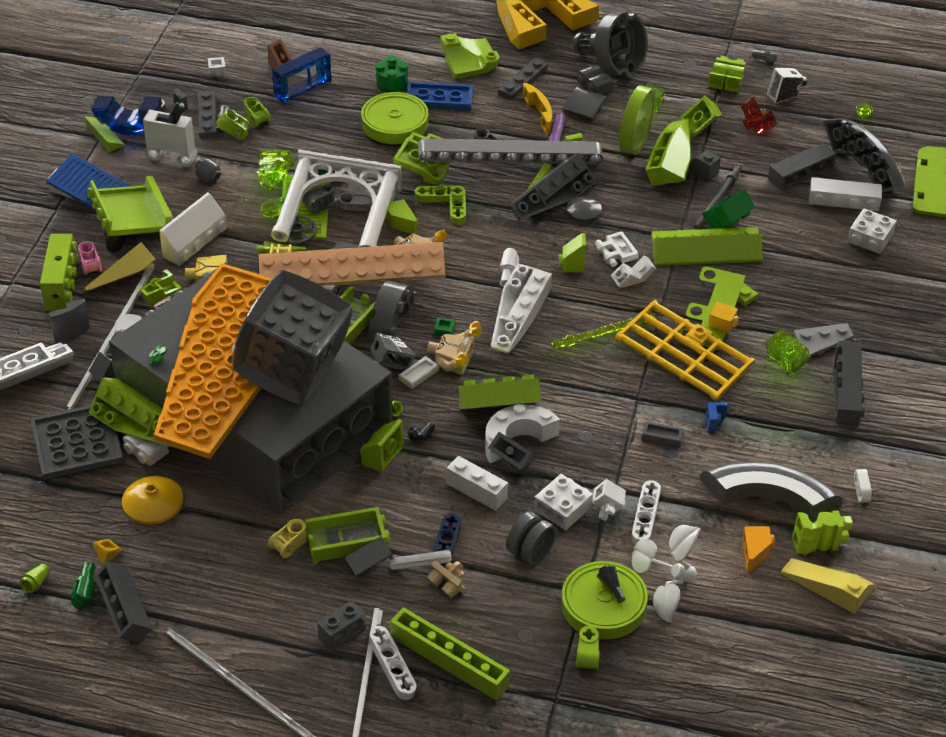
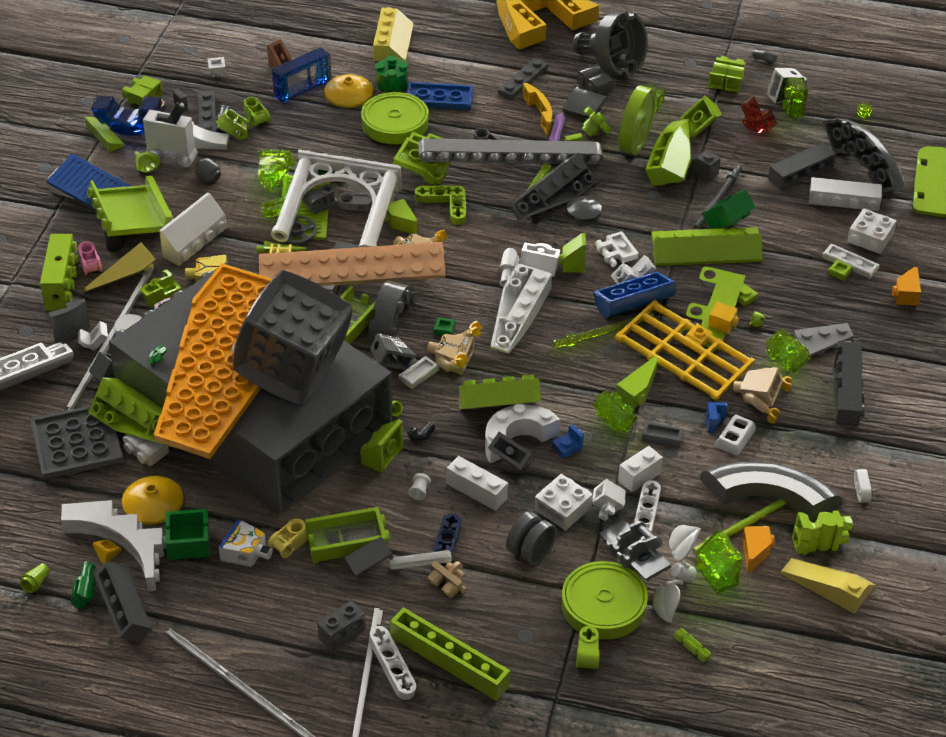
(94, 338): none -> white bracket
(103, 520): none -> white arch
(142, 88): none -> lime hips
(146, 161): none -> lime piece
(187, 534): none -> green piece
(209, 140): none -> white slope
(244, 545): none -> white torso
(348, 91): none -> yellow dish
(392, 35): none -> light yellow slope
(419, 487): none -> white bush
(468, 56): lime slope -> none
(540, 257): none -> white brick
(569, 442): none -> blue bracket
(595, 123): none -> lime plant
(609, 577): black cone -> none
(613, 410): none -> clear neon green brick
(632, 552): none -> dark grey piece
(633, 294): none -> blue brick
(637, 385): none -> lime slope
(640, 468): none -> white brick
(692, 645): none -> lime axle
(719, 562): none -> clear neon green slope
(735, 447): none -> white piece
(749, 520): none -> lime bar
(757, 319): none -> lime hinge
(761, 389): none -> tan torso
(795, 97): none -> clear neon green brick
(840, 270): none -> lime tile
(860, 264): none -> white tile
(907, 288): none -> light orange slope

